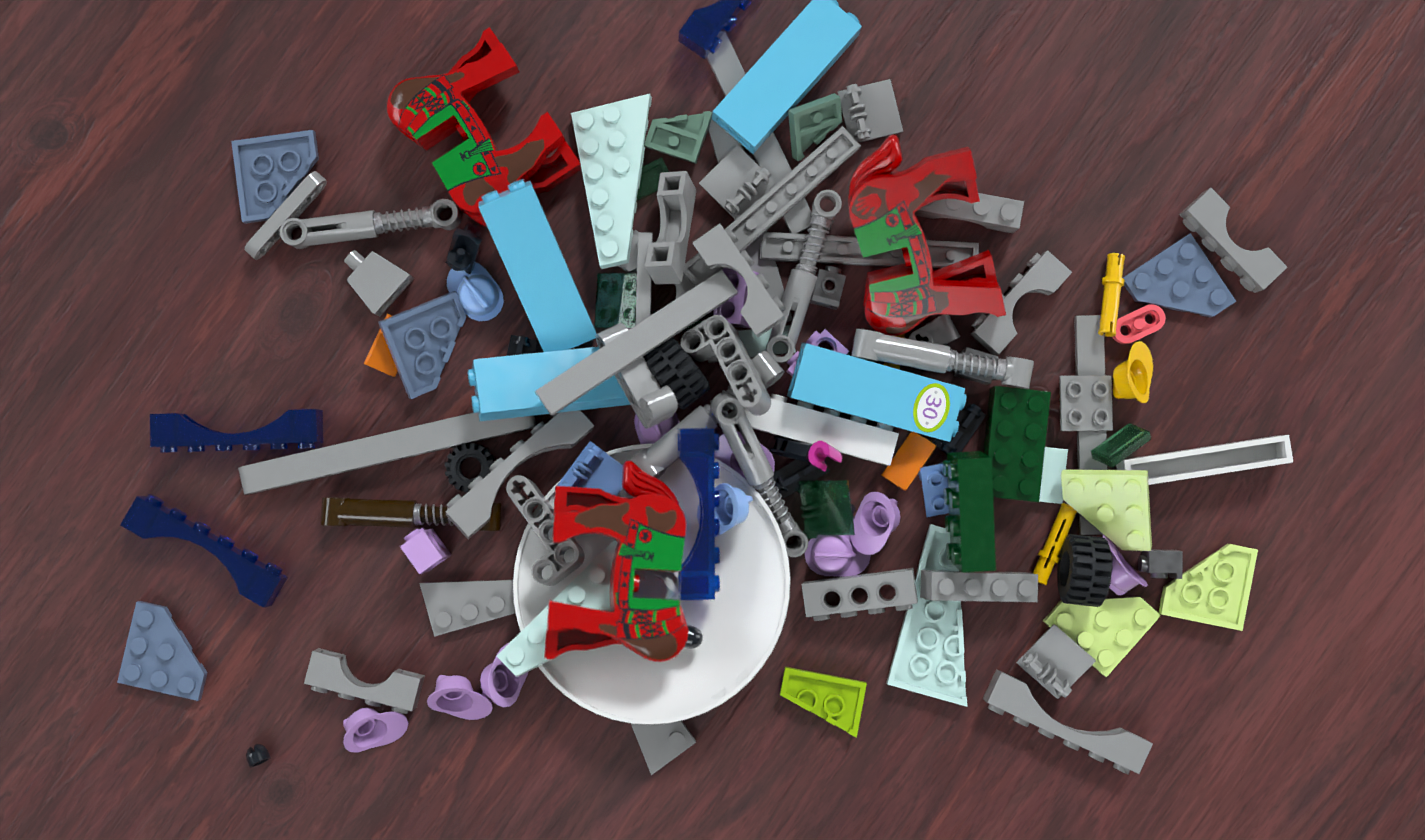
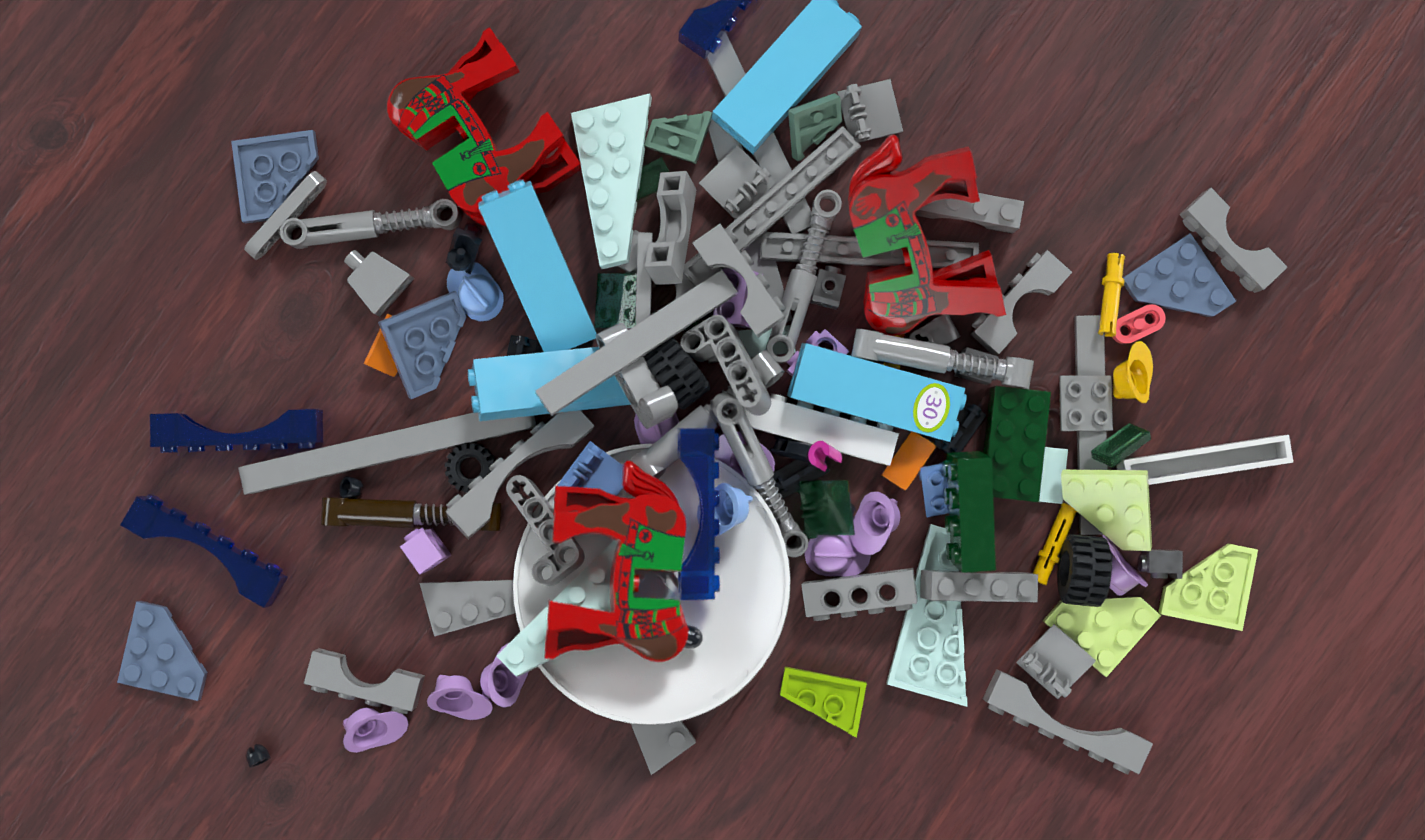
(350, 488): none -> black hinge

